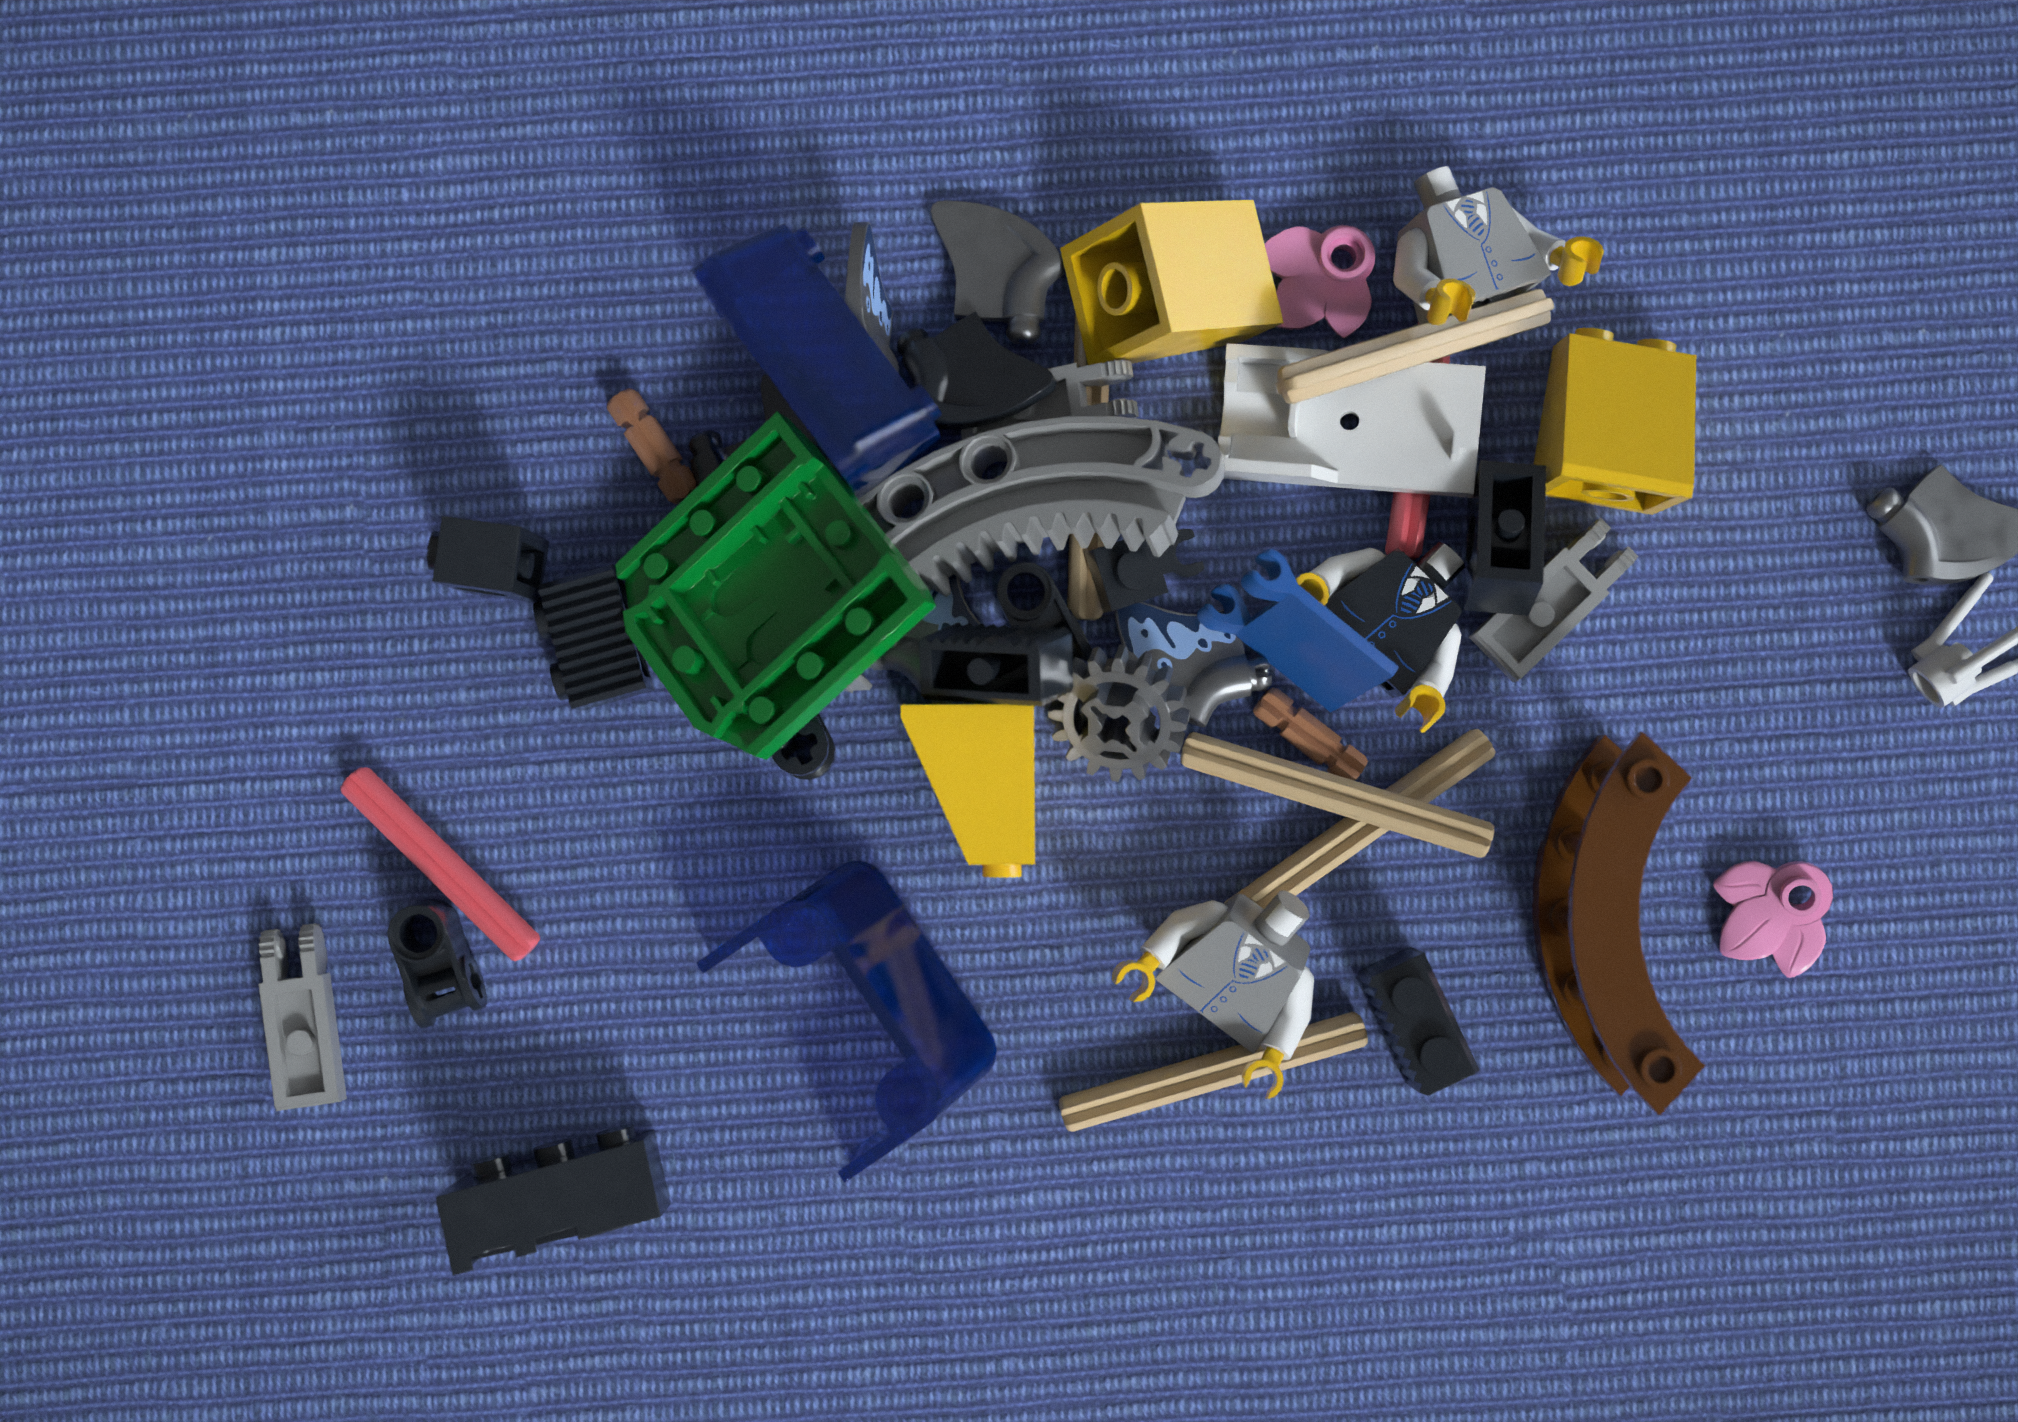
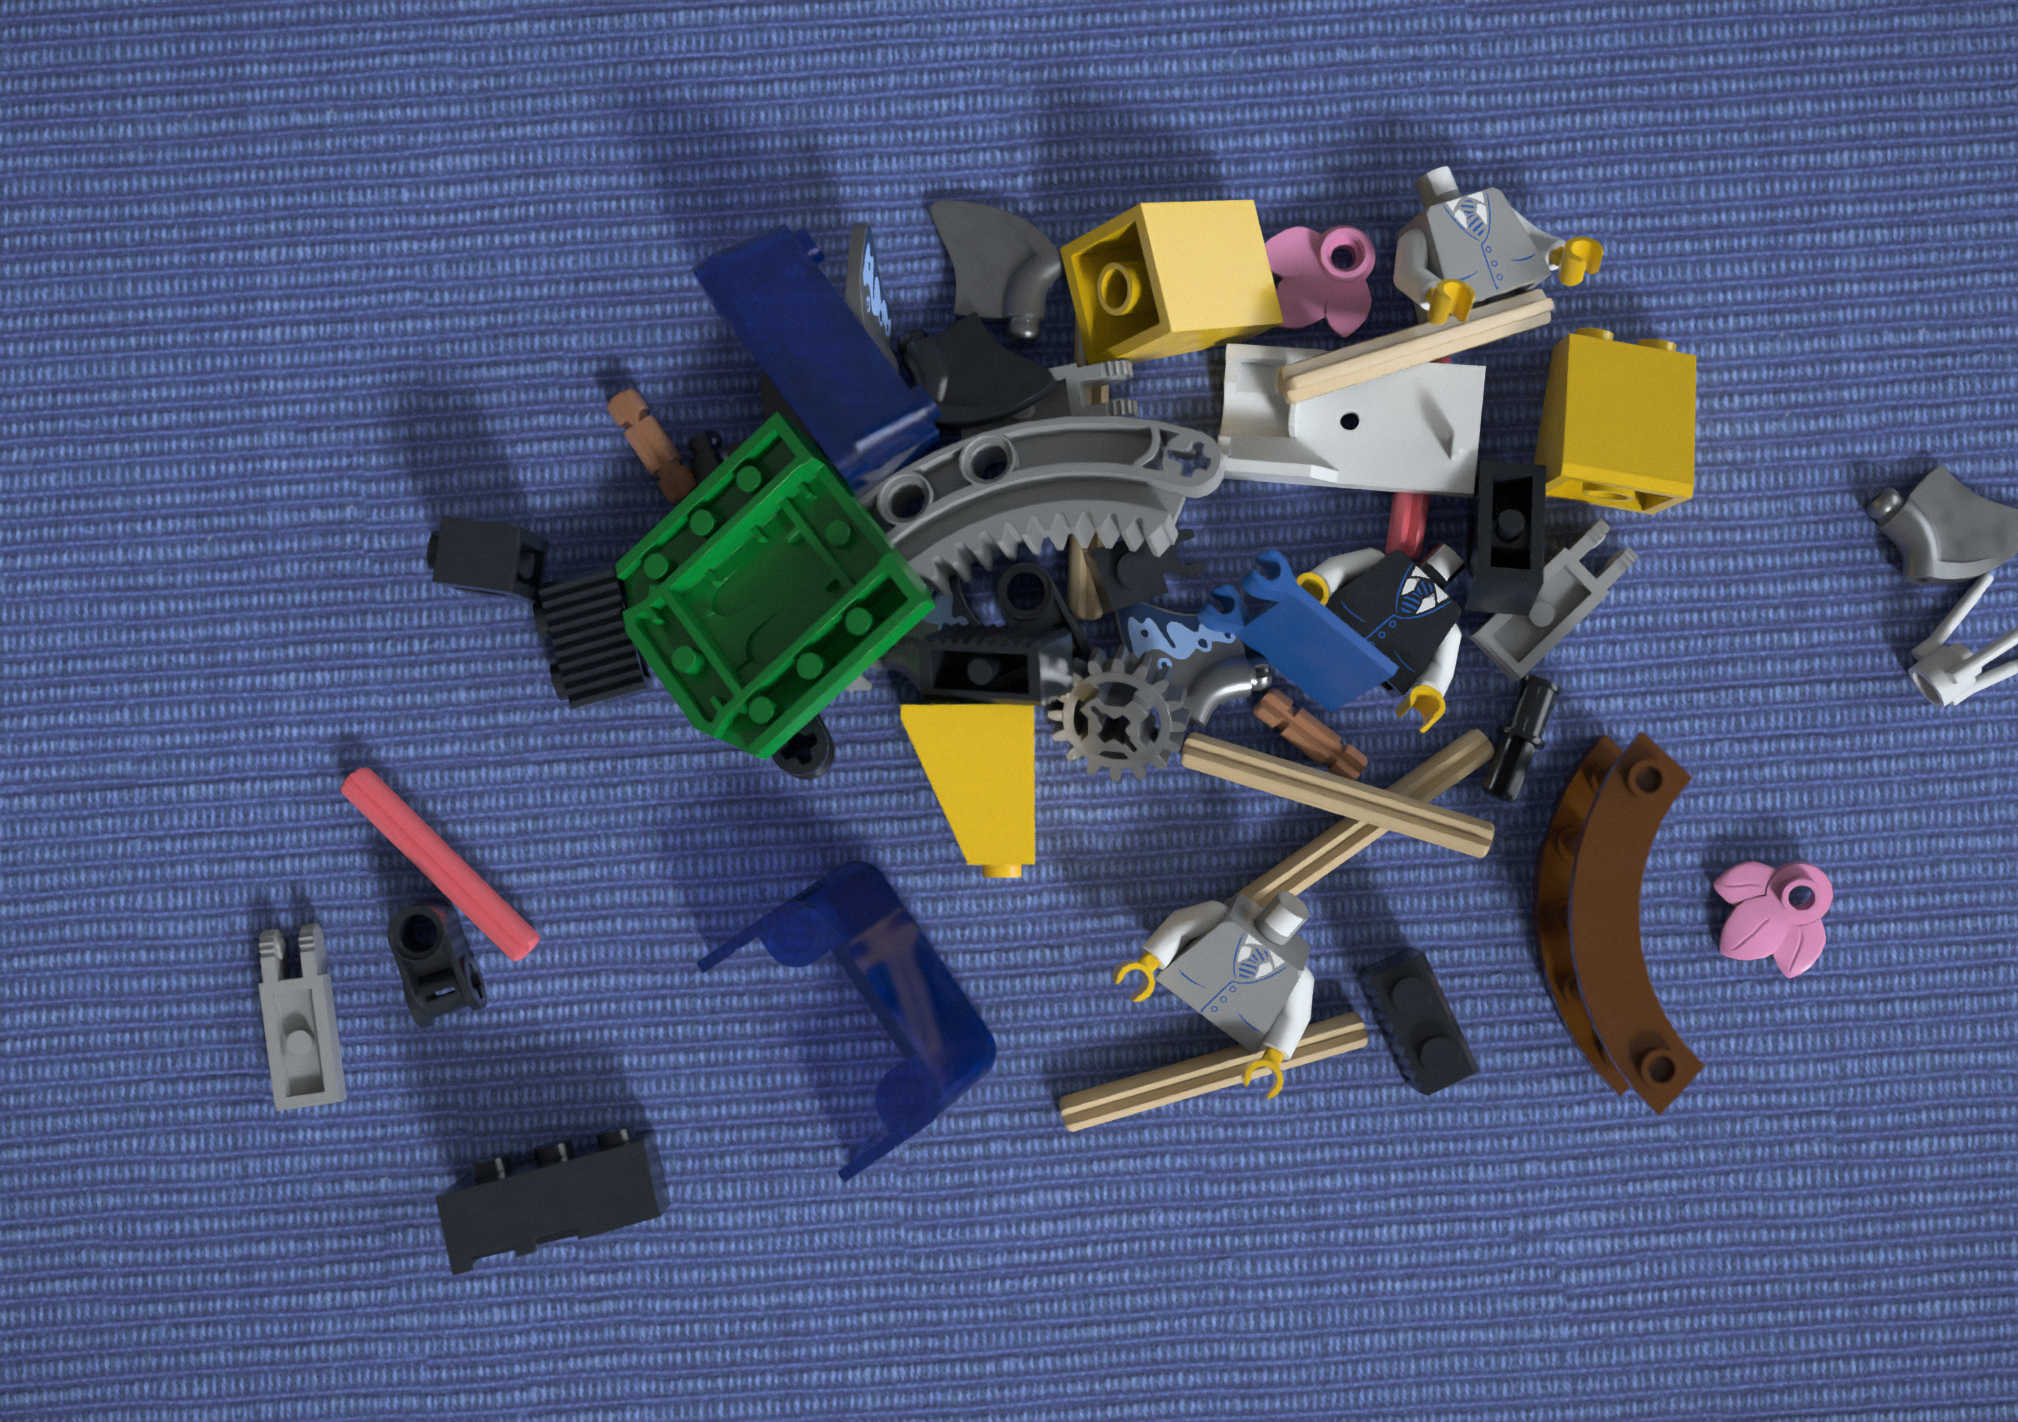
(1520, 737): none -> black axle

